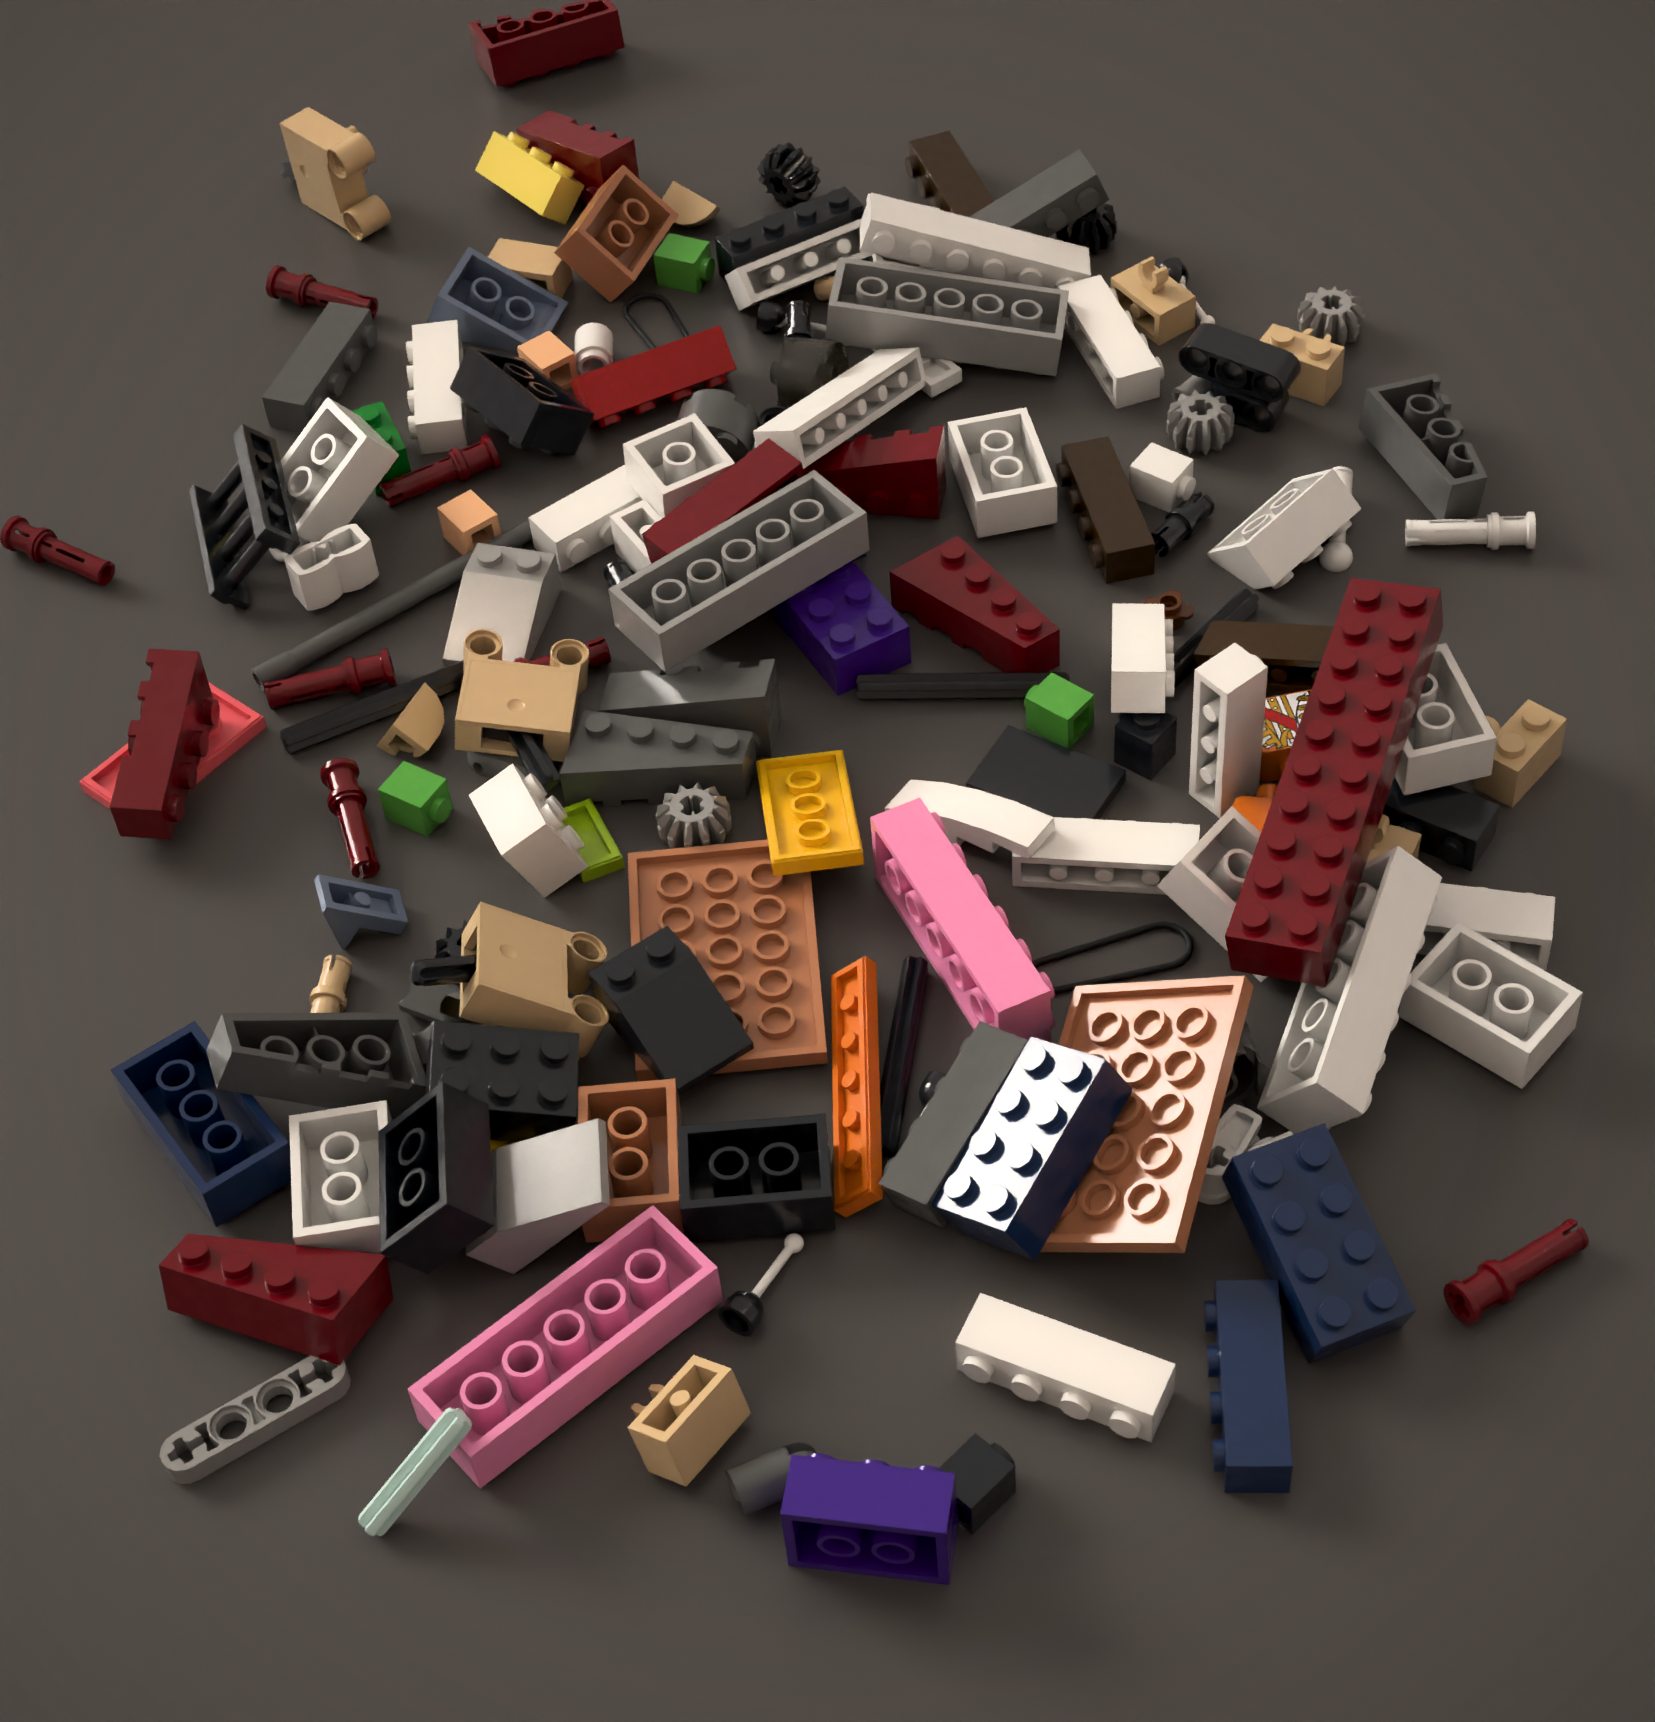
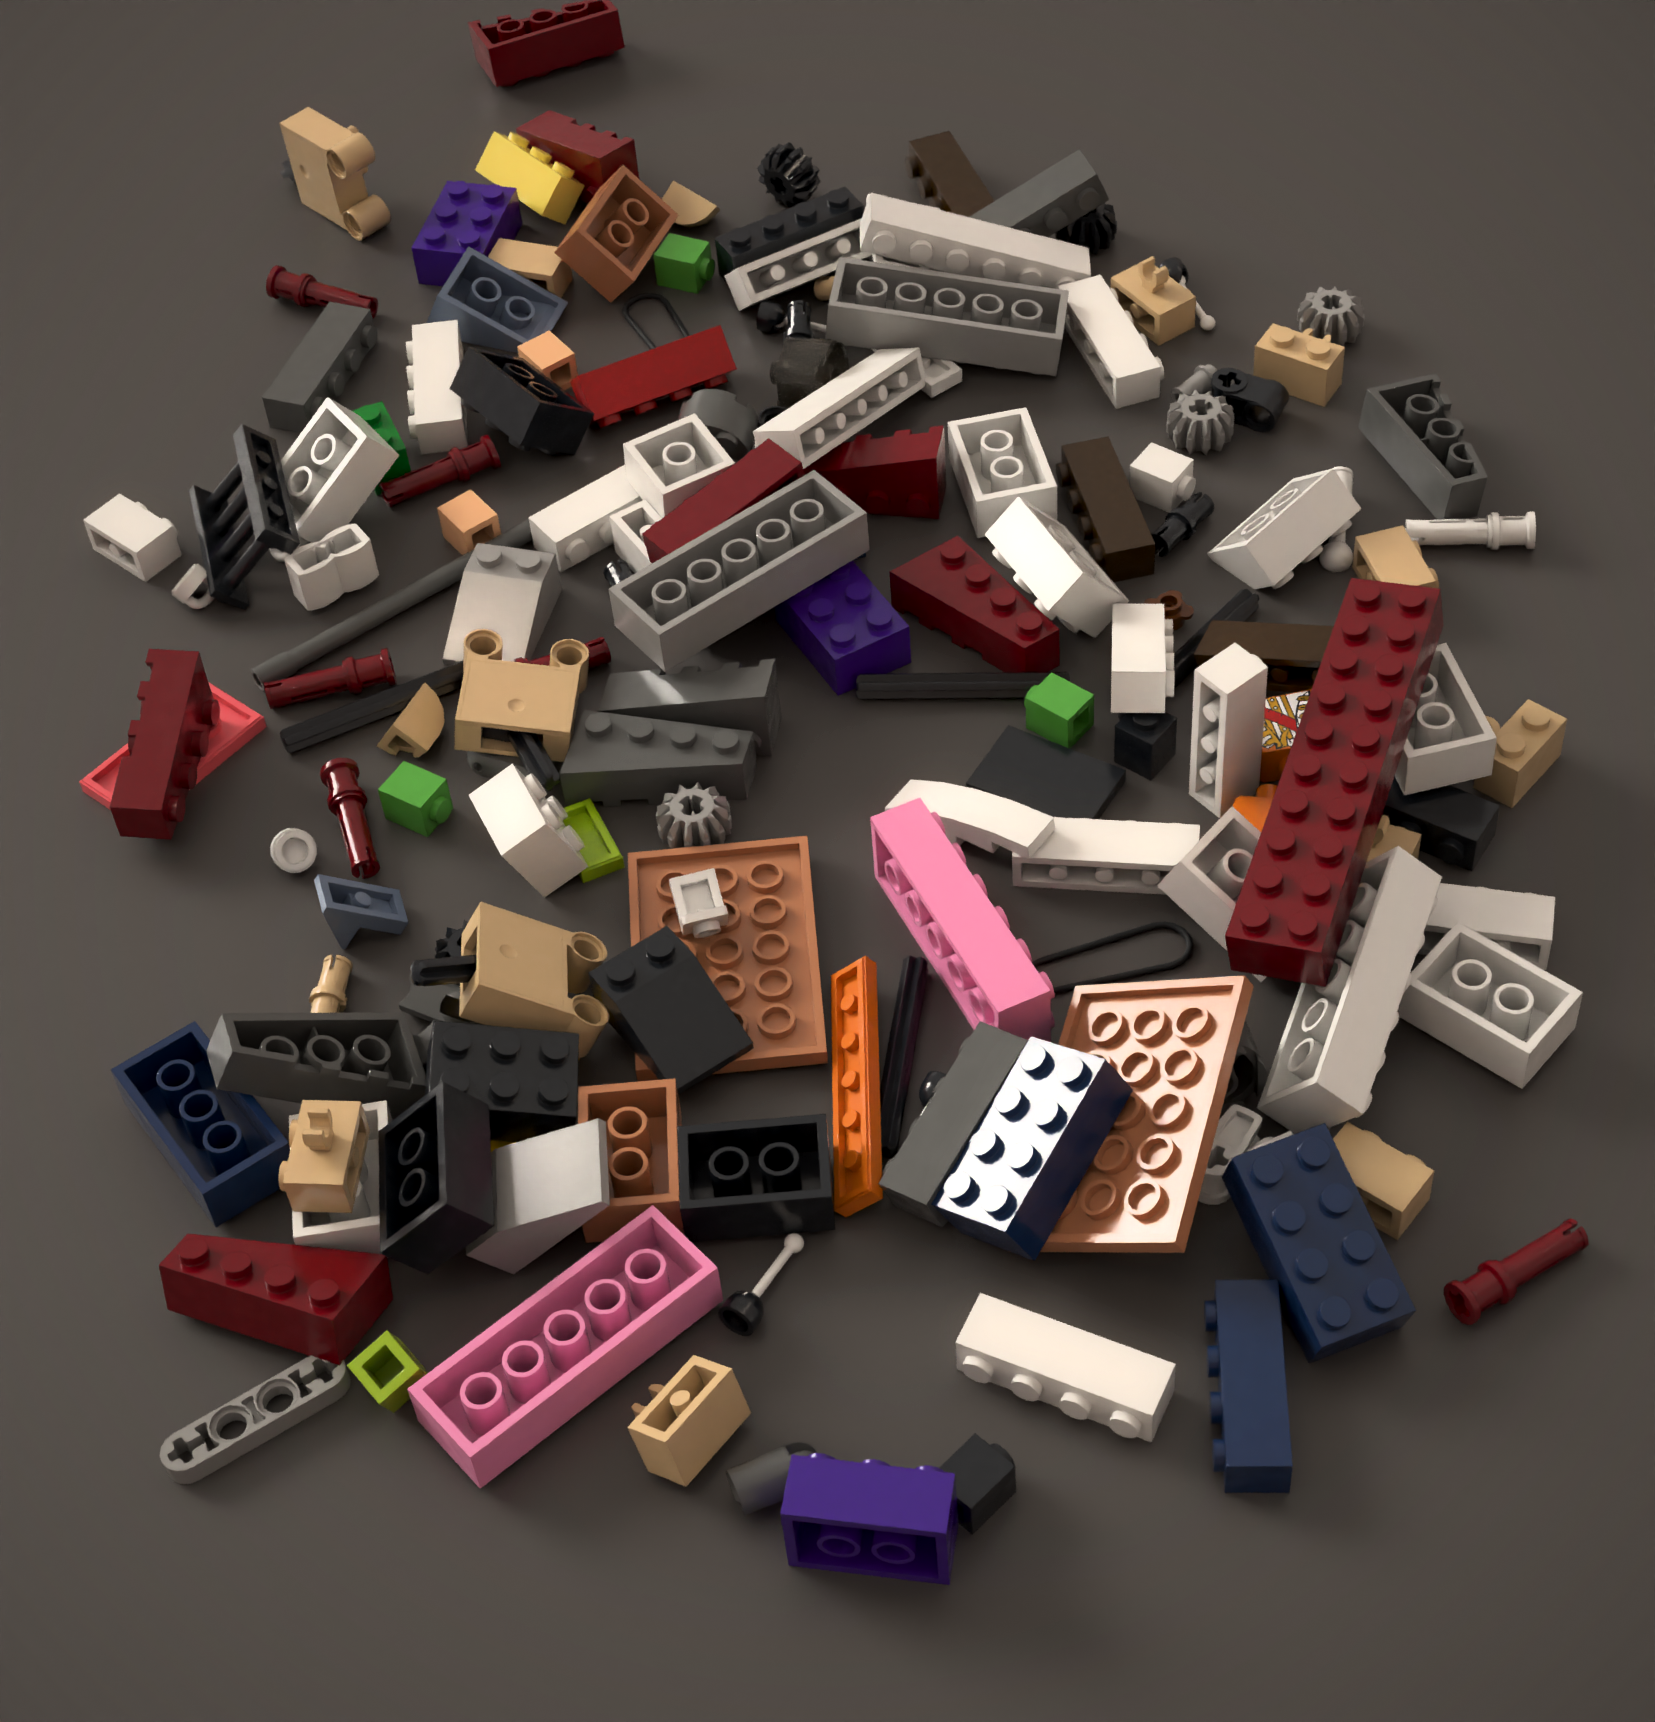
(43, 546): dark red pin -> none
(133, 537): none -> white brick
(188, 584): none -> white tile
(293, 850): none -> white tile
(325, 1156): none -> tan brick
(388, 1370): none -> lime brick
(415, 1471): light aqua axle -> none
(462, 219): none -> dark purple brick
(593, 347): white brick -> none
(699, 903): none -> white bracket
(809, 813): yellow tile -> none
(1054, 568): none -> white brick
(1239, 362): black beam -> none
(1388, 1181): none -> tan brick
(1392, 558): none -> tan brick

